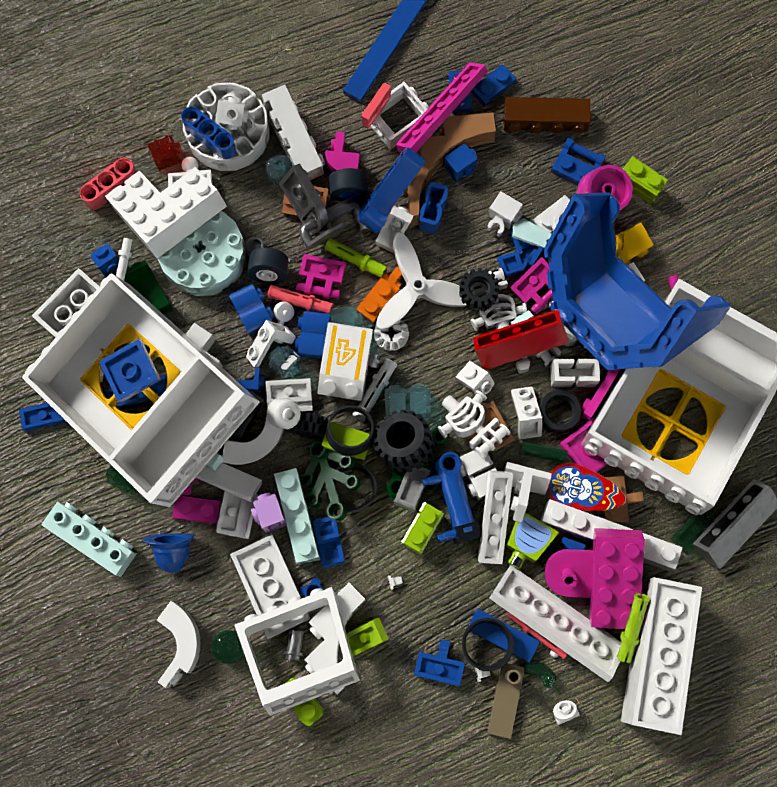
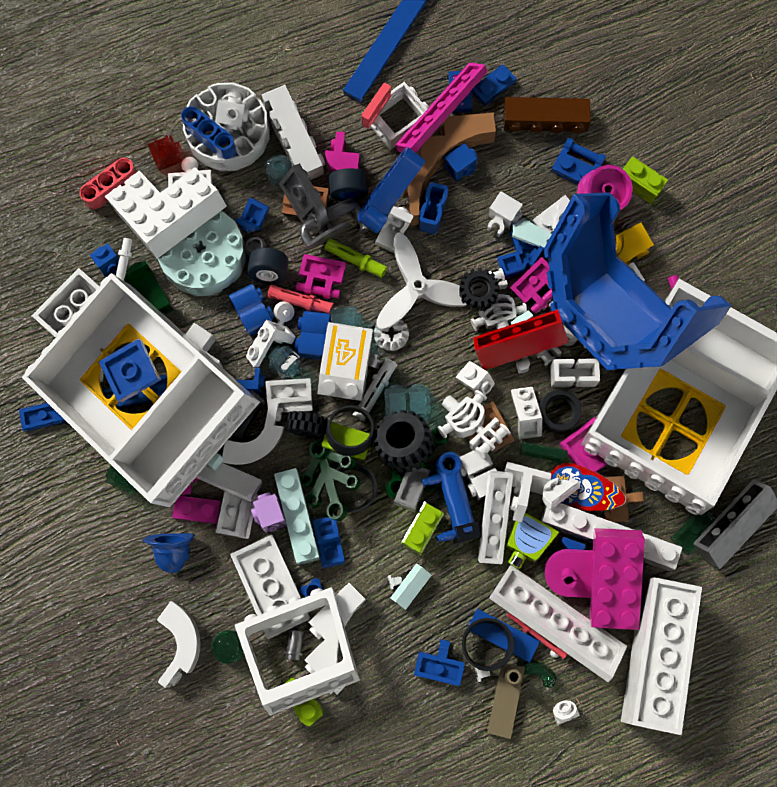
(89, 539): light aqua brick -> none
(253, 215): none -> blue bracket
(283, 413): white head -> none
(367, 636): lime slope -> none
(380, 295): orange hinge -> none
(410, 586): none -> light aqua piece
(558, 490): none -> white tile
(590, 406): dark pink plate -> none
(630, 636): lime pin -> none

